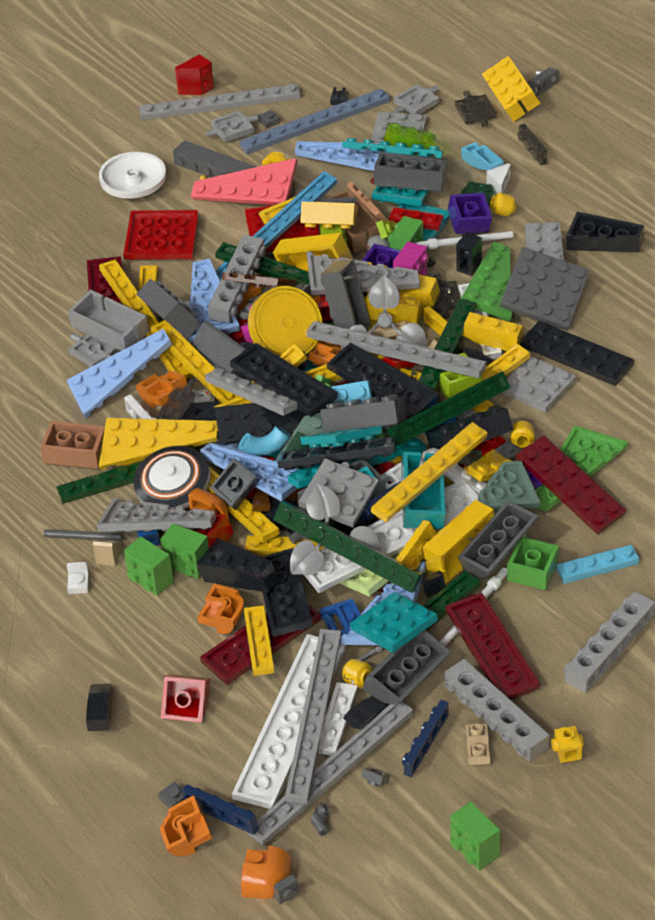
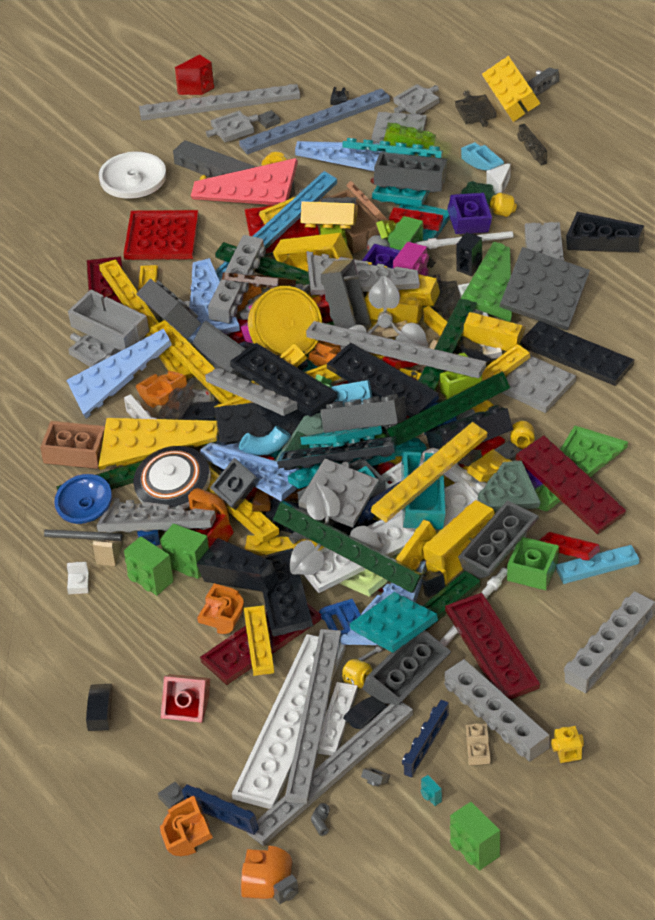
(83, 498): none -> blue dish
(430, 790): none -> teal plate
(572, 546): none -> red plate

